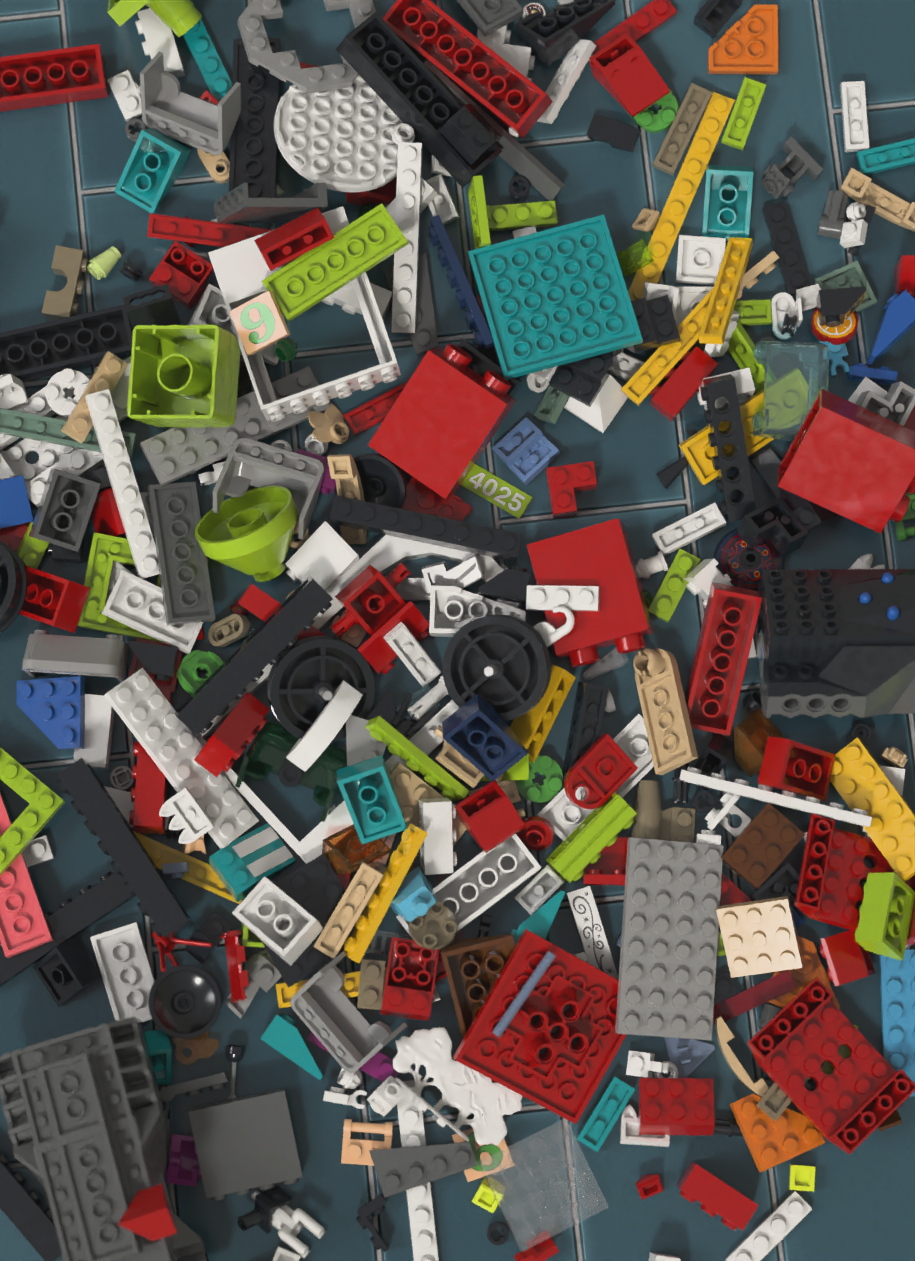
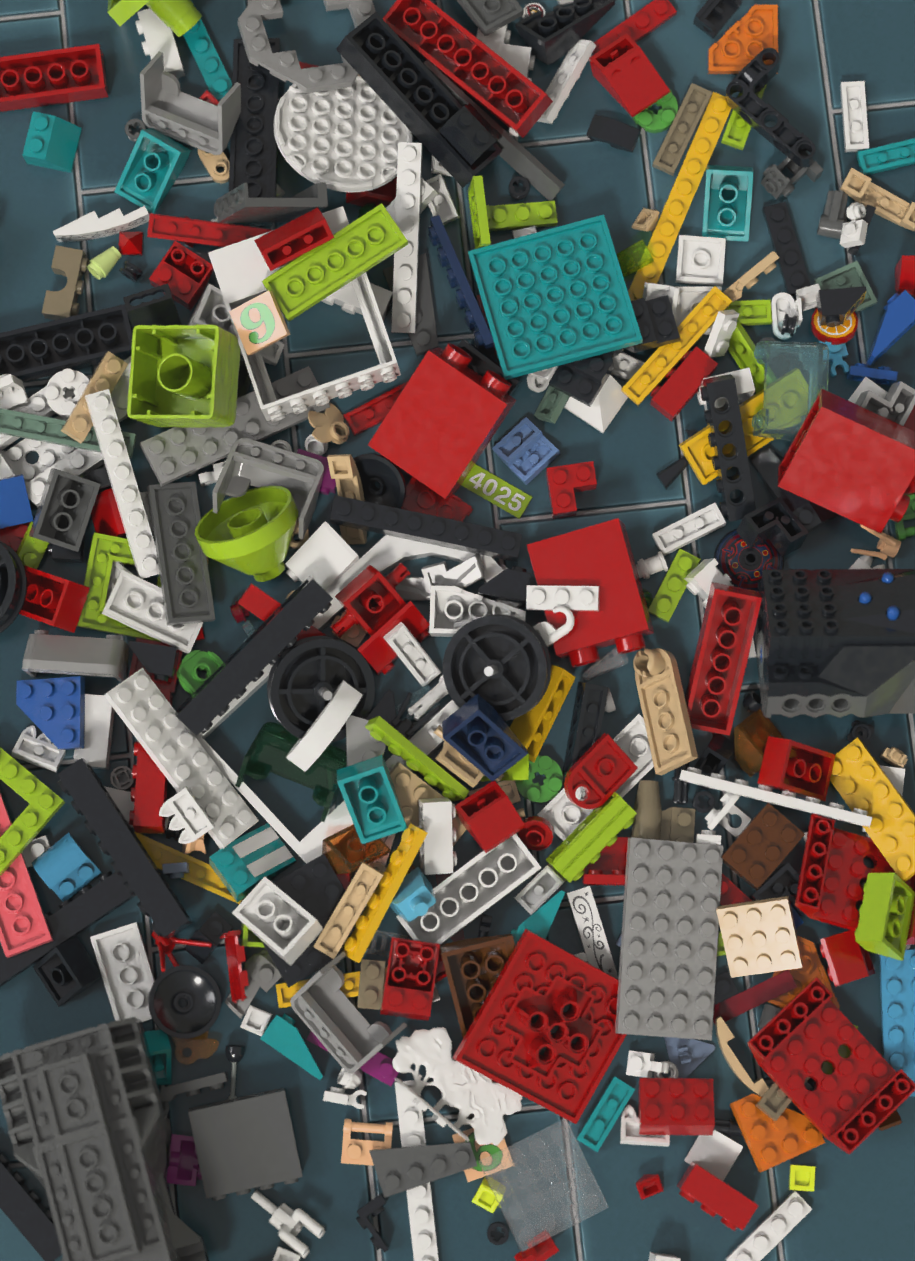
(38, 750): none -> white plate
(51, 142): none -> teal slope
(65, 867): none -> dark azure brick
(91, 227): none -> white slope
(127, 95): white plate -> none
(130, 243): none -> red slope
(149, 1214): red slope -> none
(232, 734): red brick -> none
(233, 627): dark tan plate -> none
(256, 1020): none -> white tile
(263, 1210): black bracket -> none
(286, 349): dark green plate -> none
(290, 775): black tile -> none
(386, 1096): white bracket -> none
(404, 130): white plate -> none
(435, 928): dark tan dish -> none
(523, 994): sand blue bar -> none
(714, 1154): none -> white sticker
(725, 290): yellow plate -> none
(758, 113): none -> black beam
(887, 545): none -> light nougat plant

